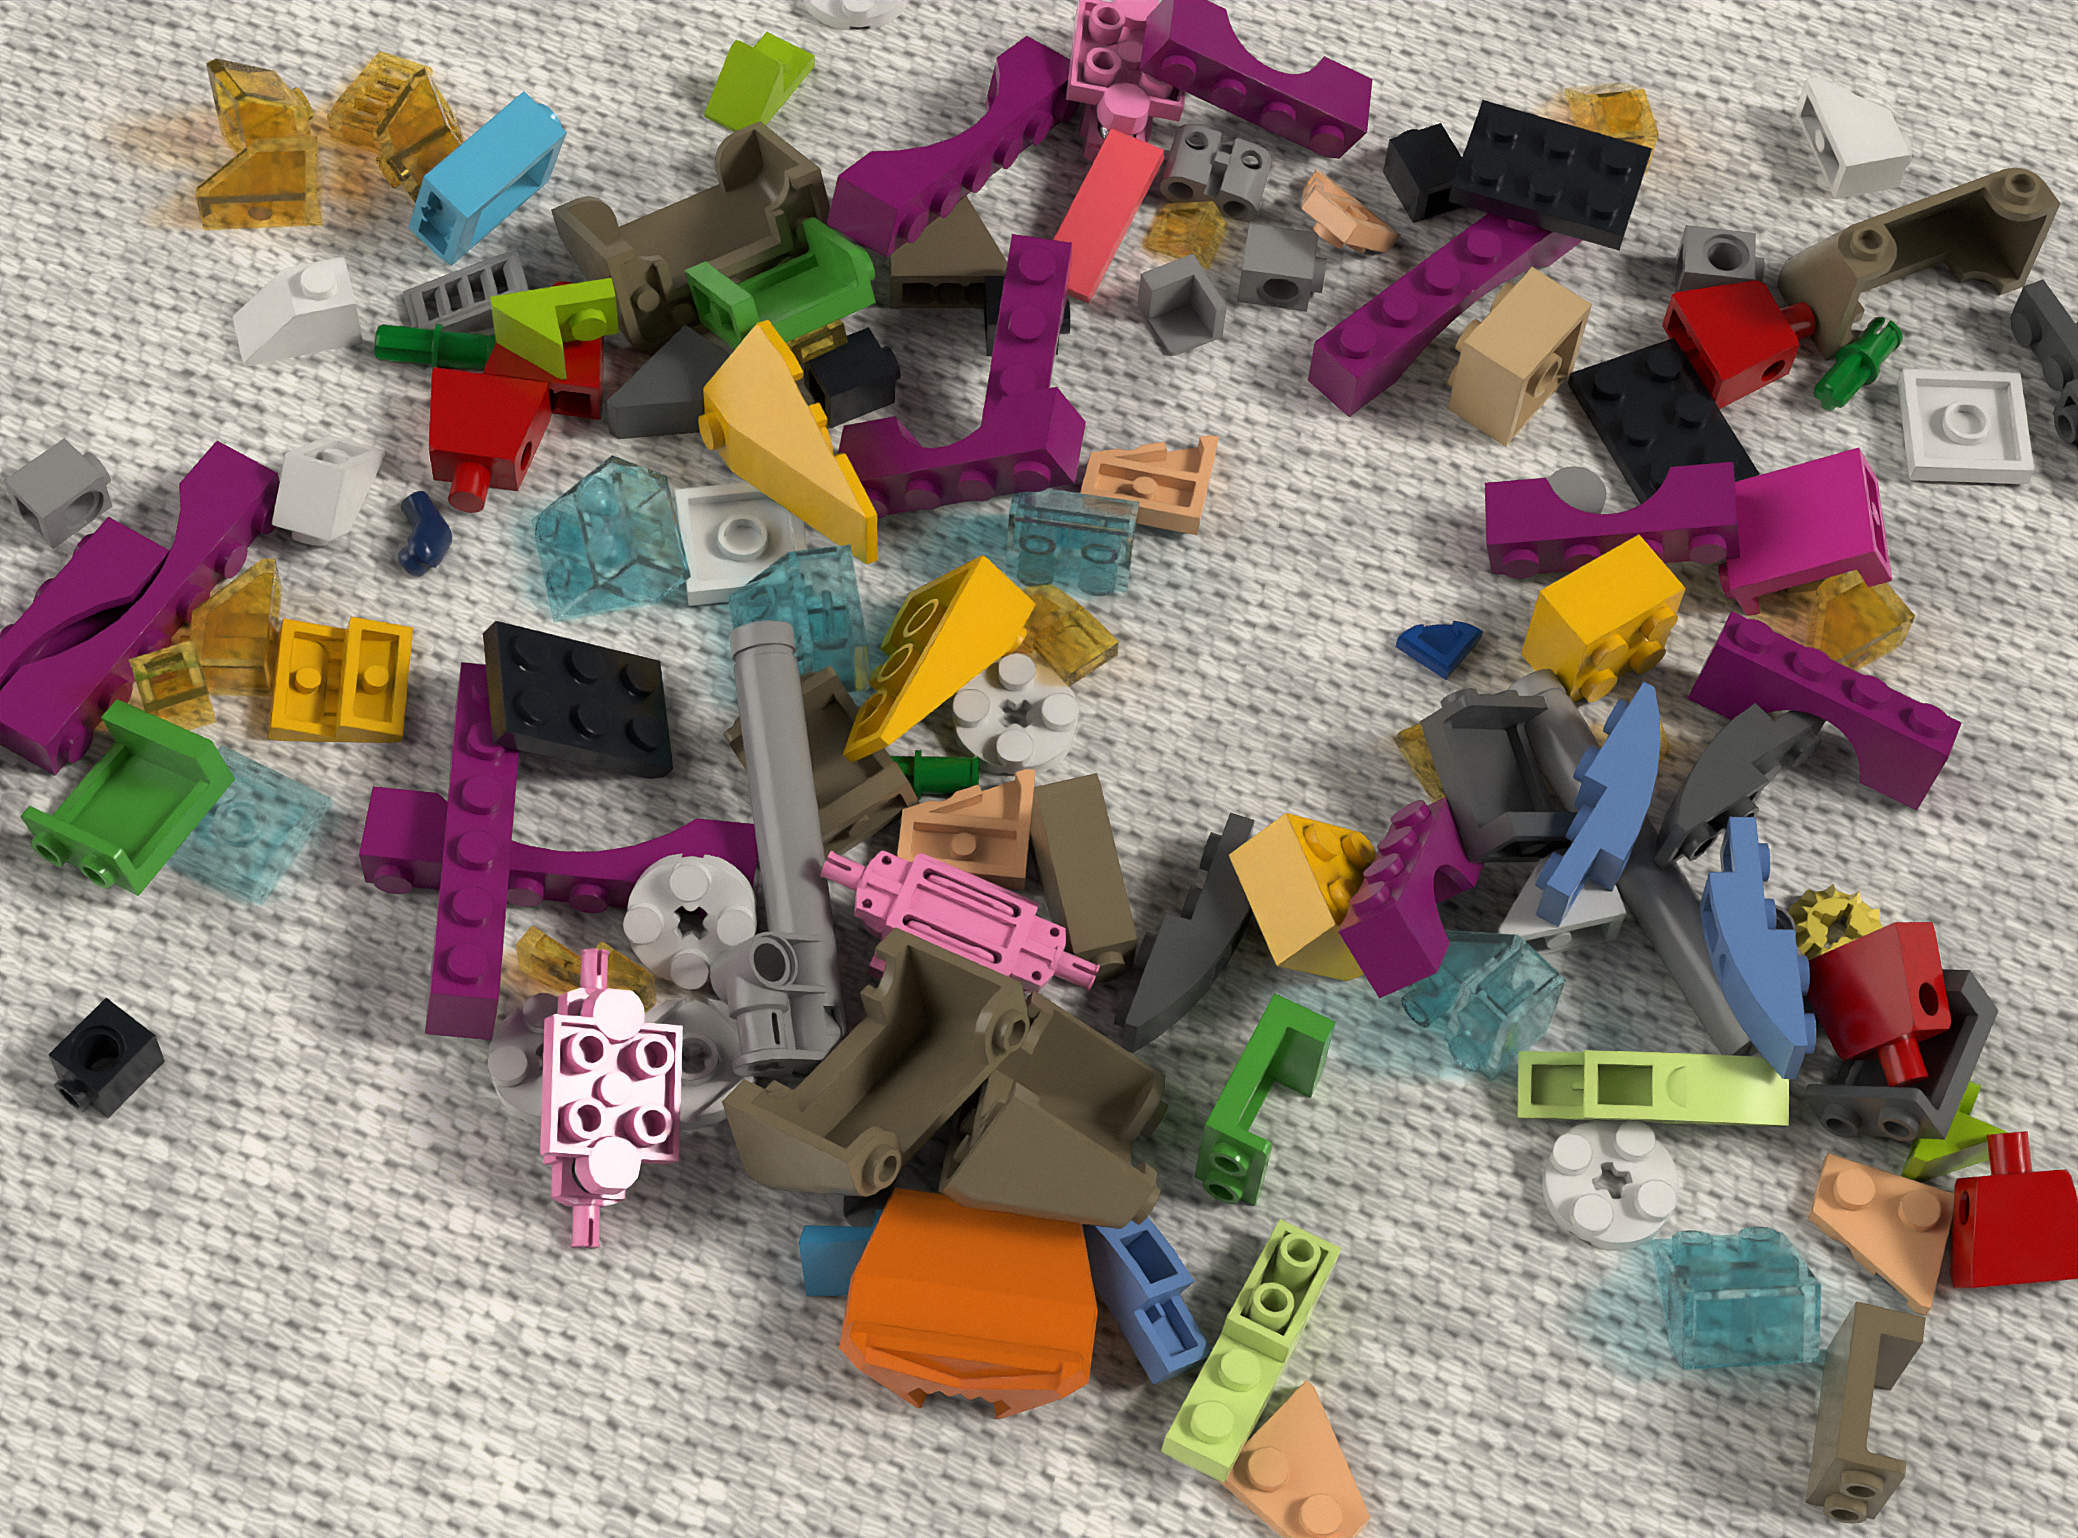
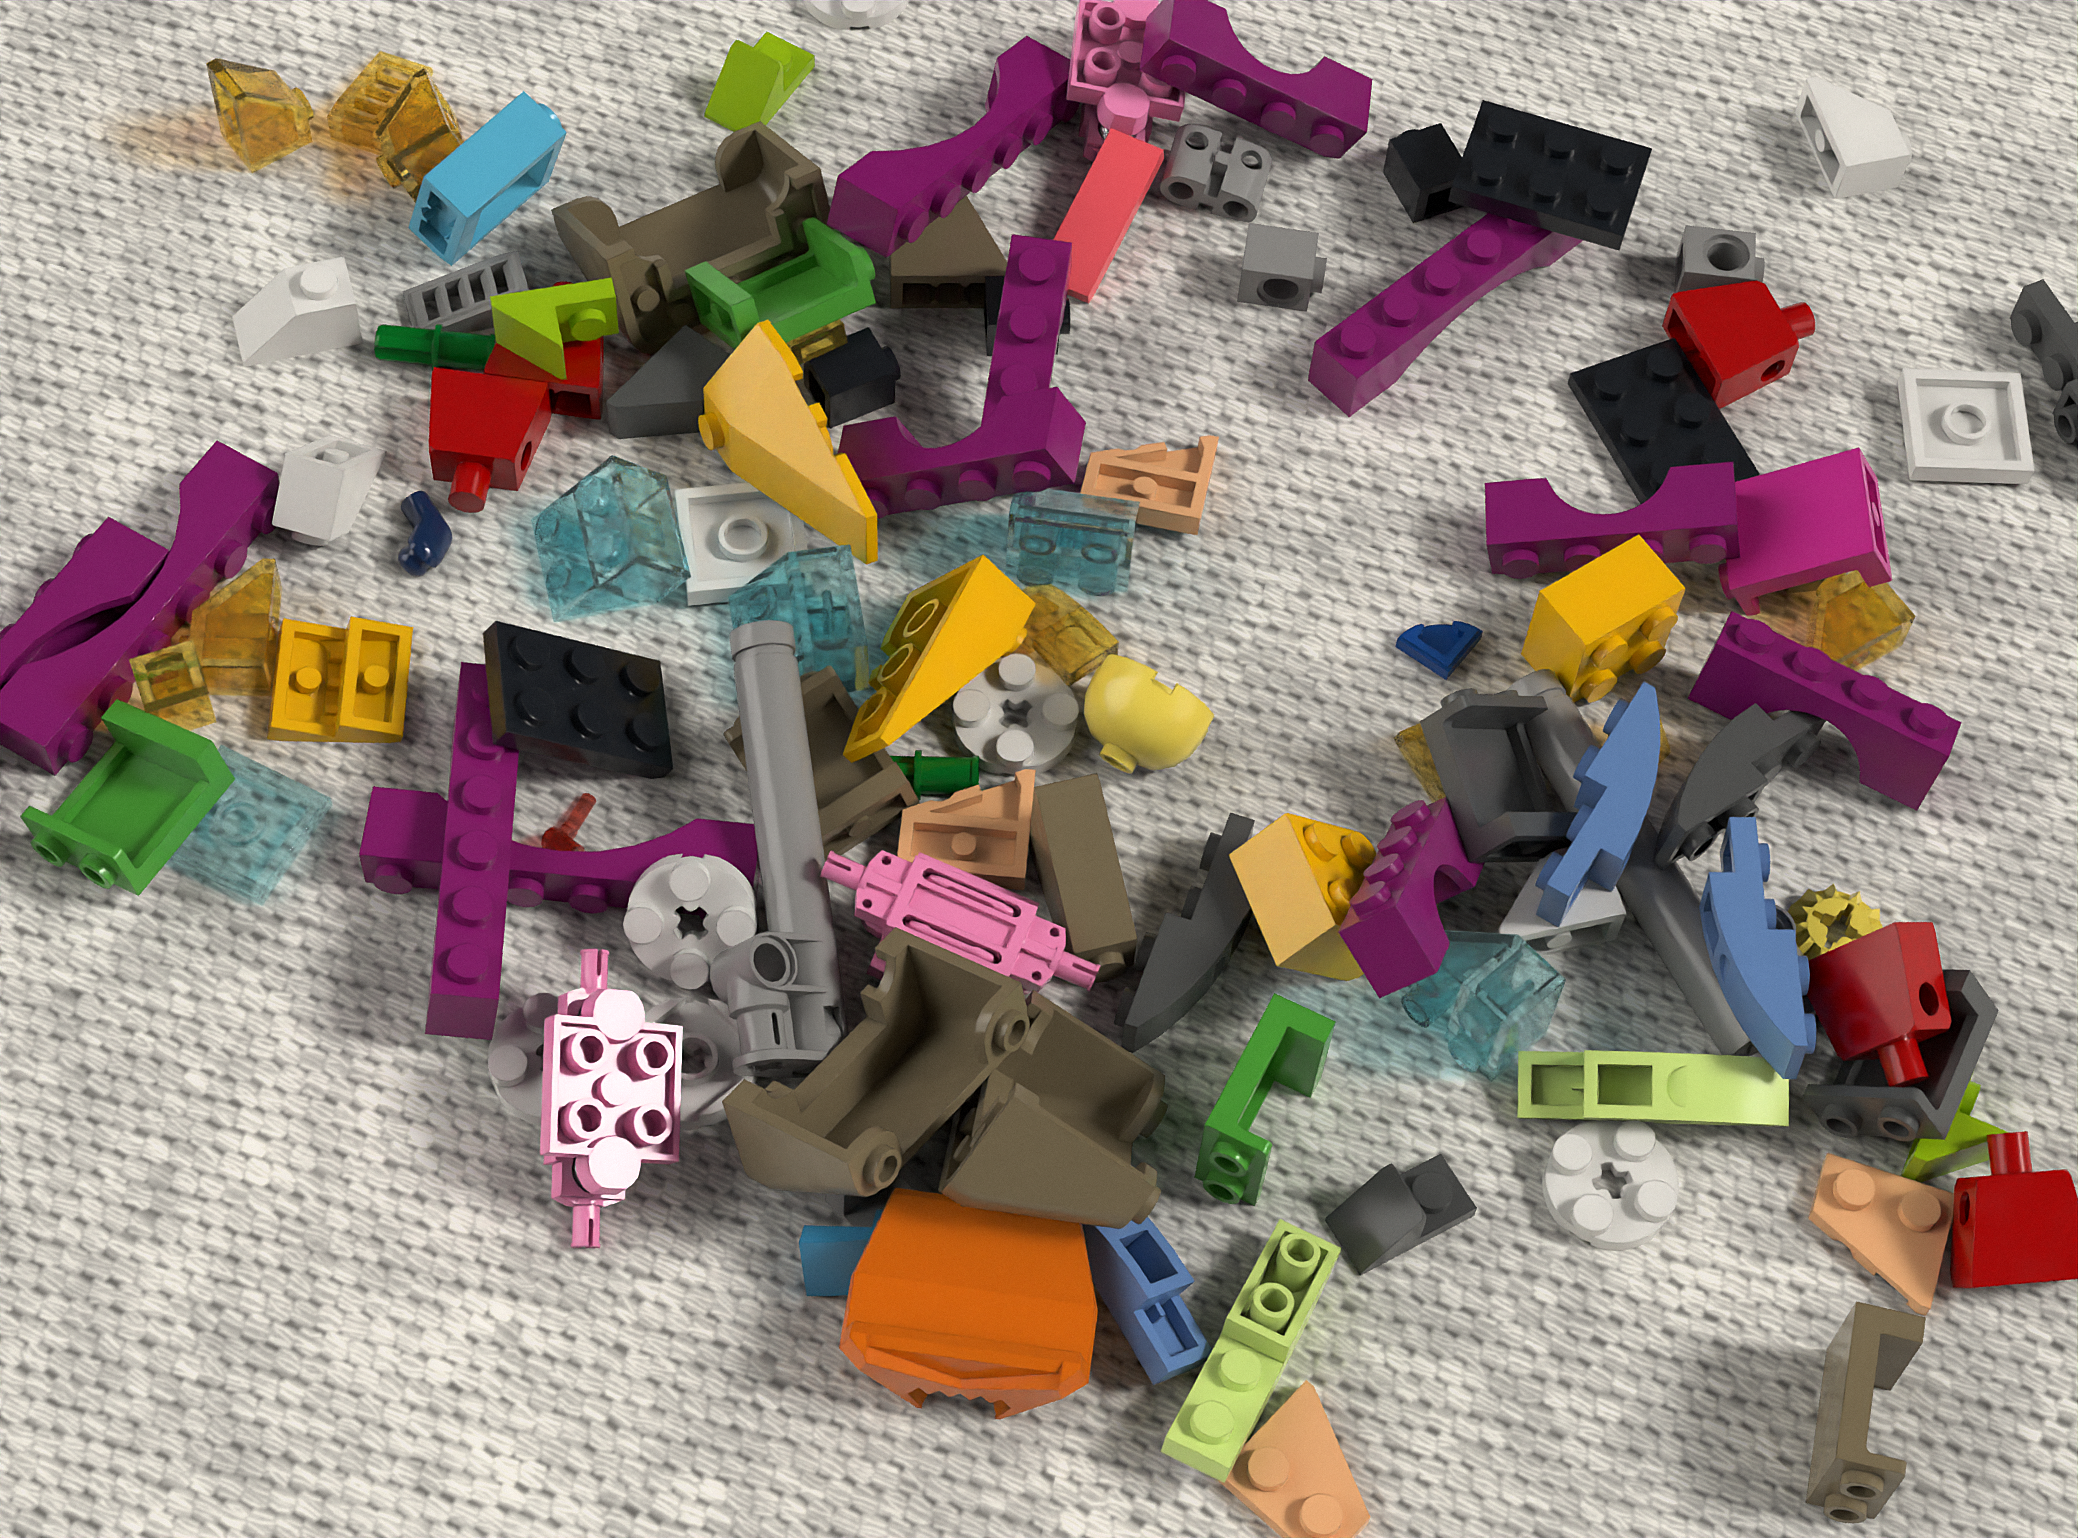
(60, 492): light grey brick -> none
(105, 1034): black brick -> none
(265, 187): clear yellow slope -> none
(560, 968): clear yellow slope -> none
(563, 837): none -> clear red hand
(1141, 717): none -> light yellow cylinder
(1181, 305): light grey panel -> none
(1189, 230): clear yellow slope -> none
(1343, 218): light nougat wing -> none
(1399, 1212): none -> dark grey slope
(1517, 355): tan brick -> none
(1579, 488): light grey tile -> none
(1614, 111): clear yellow slope -> none
(1737, 1299): clear light blue slope -> none
(1858, 364): green axle -> none
(1978, 229): dark tan windscreen -> none

